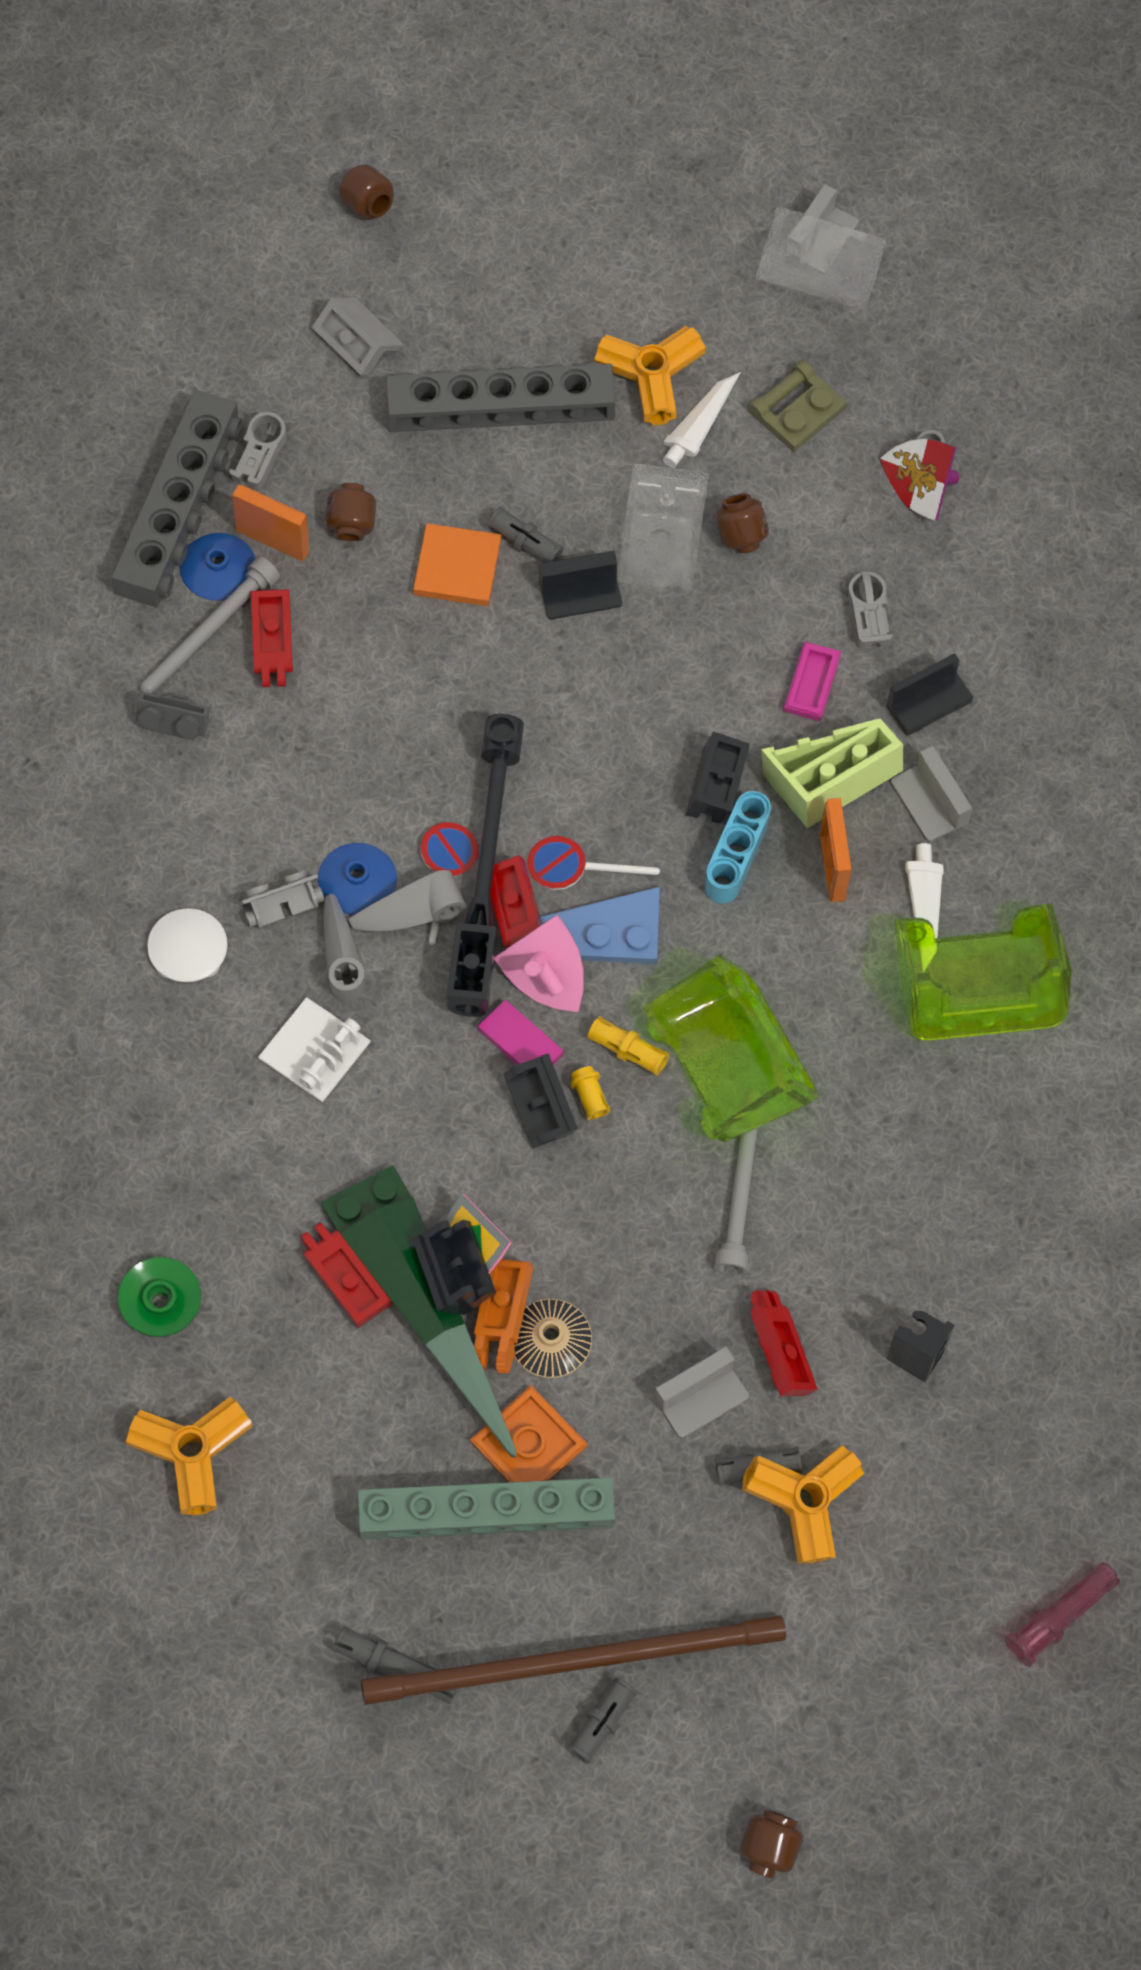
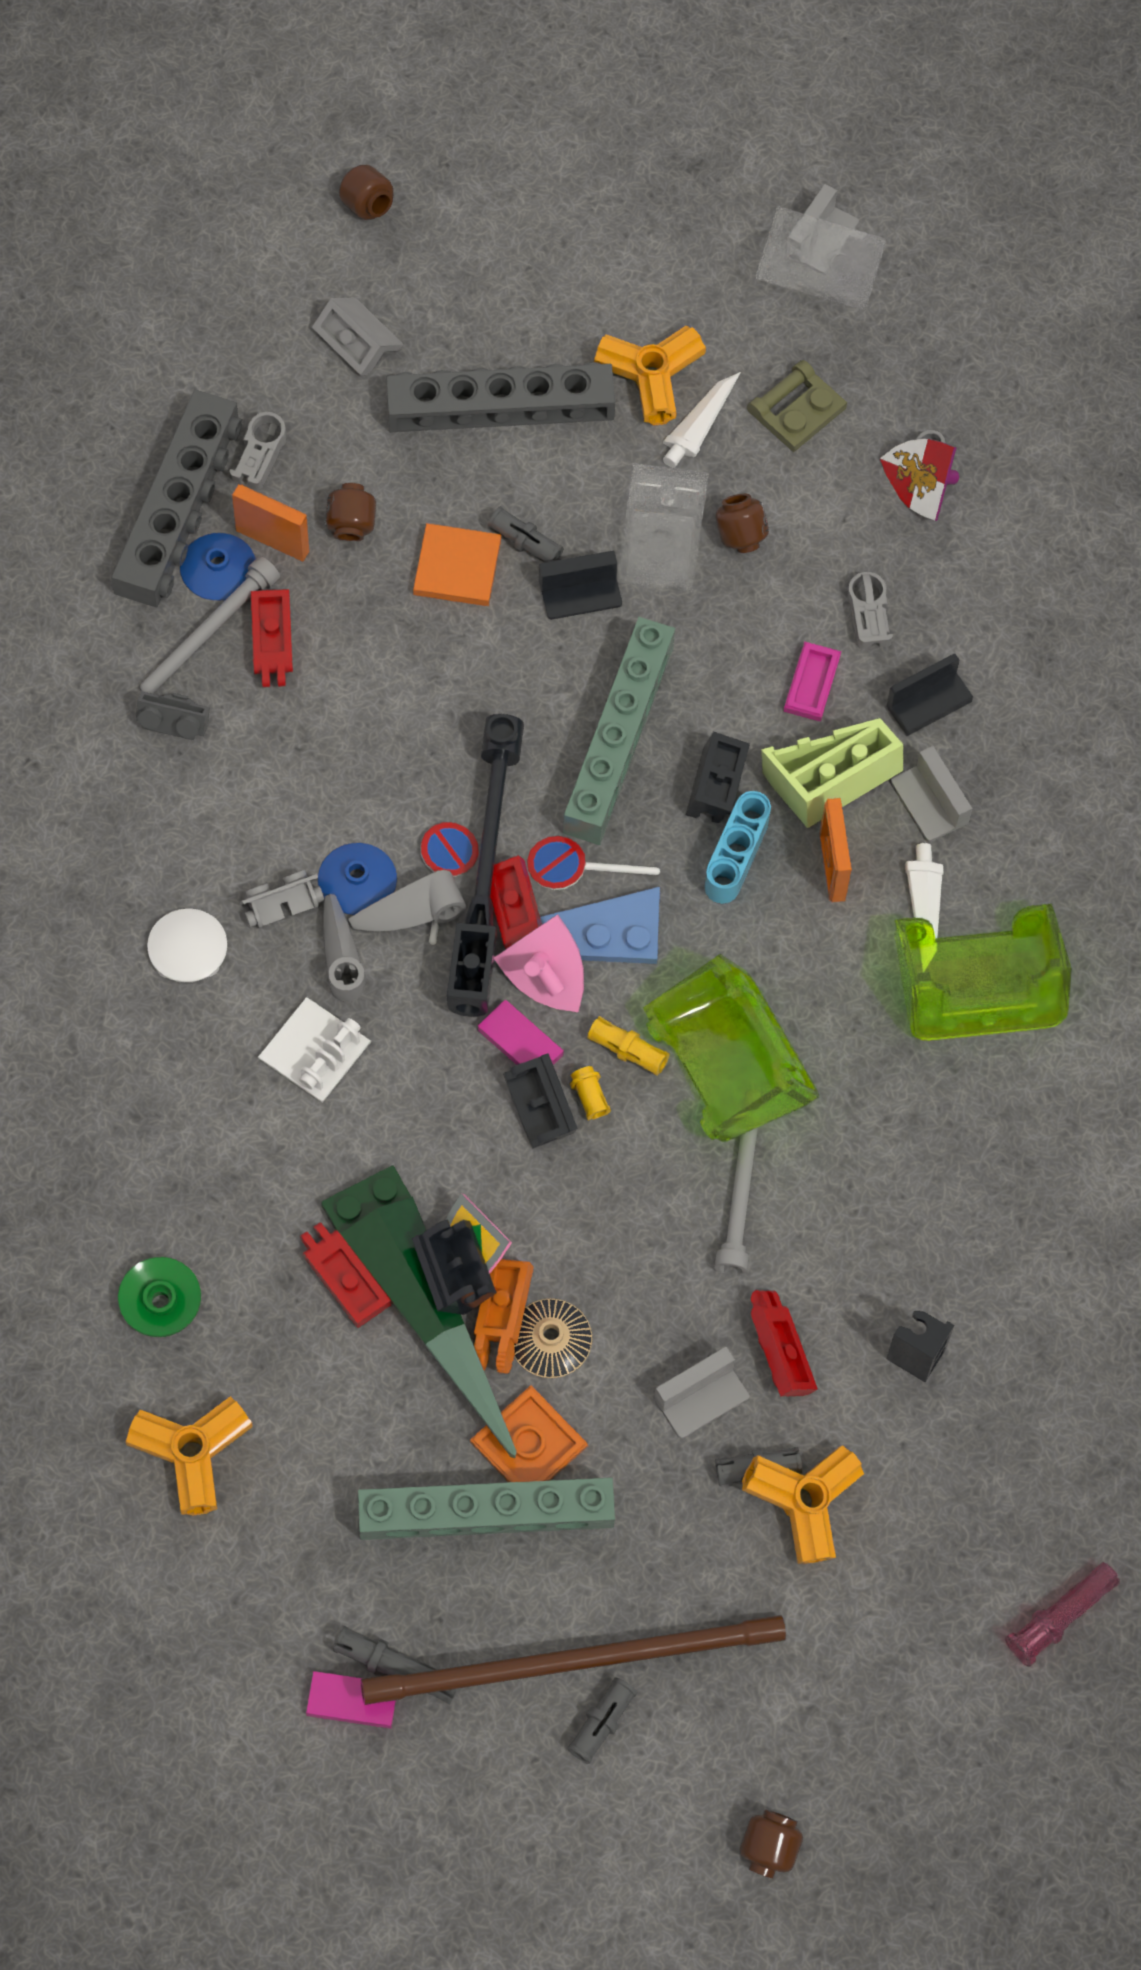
(341, 1700): none -> dark pink tile
(618, 731): none -> sand green brick

